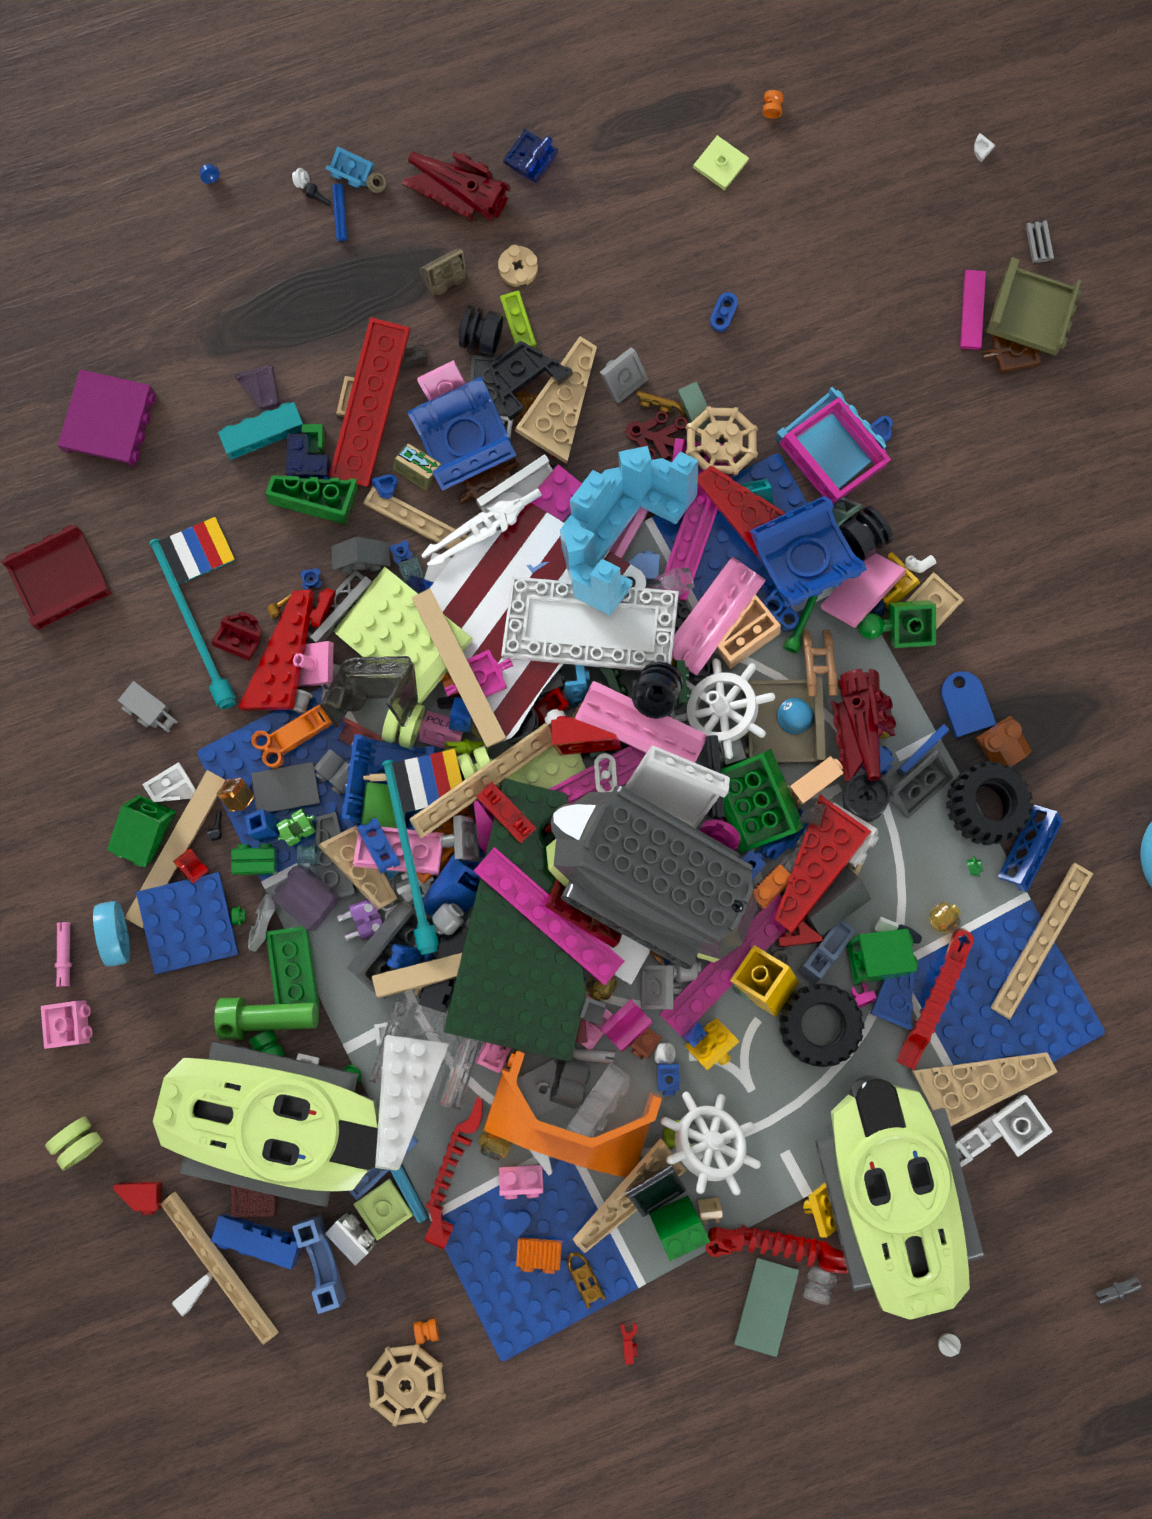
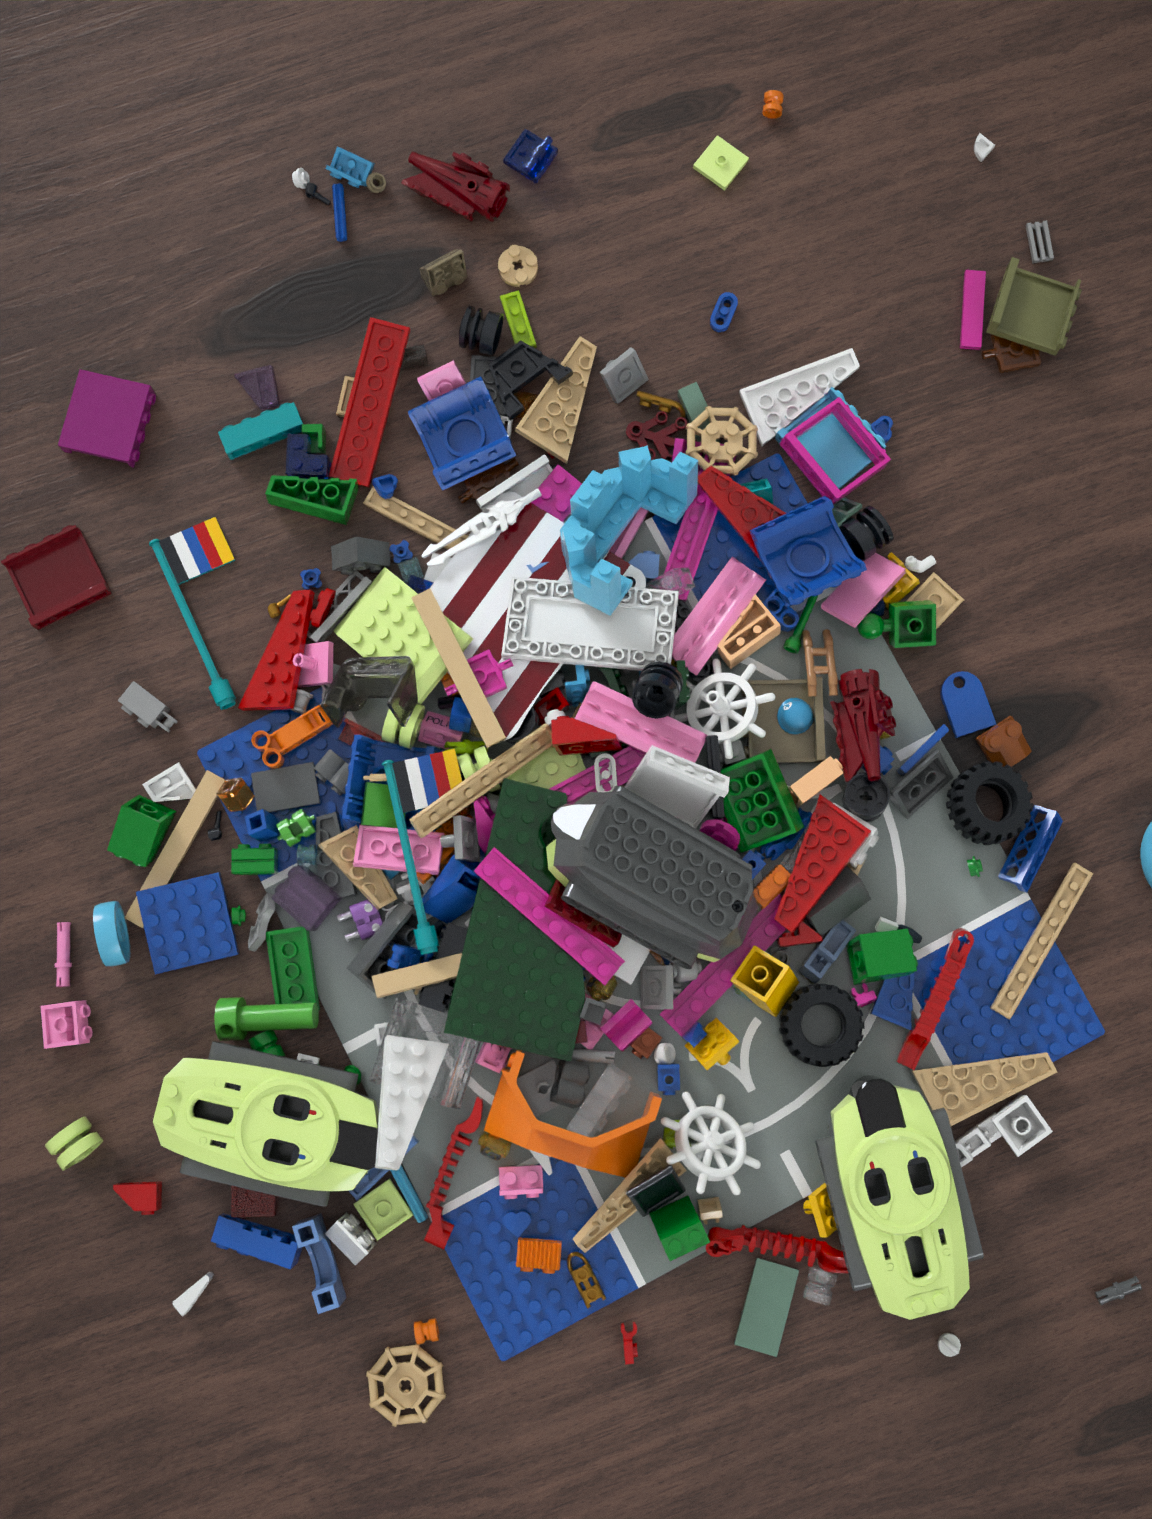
(190, 866): red panel -> none
(209, 173): blue plate -> none
(219, 1268): tan tile -> none
(238, 635): dark red slope -> none
(378, 846): blue plate -> none
(415, 466): panel -> none
(448, 918): light grey head -> none
(506, 812): red plate -> none
(787, 396): none -> white wing
(813, 815): clear smoke tile -> none
(945, 917): clear yellow head -> none

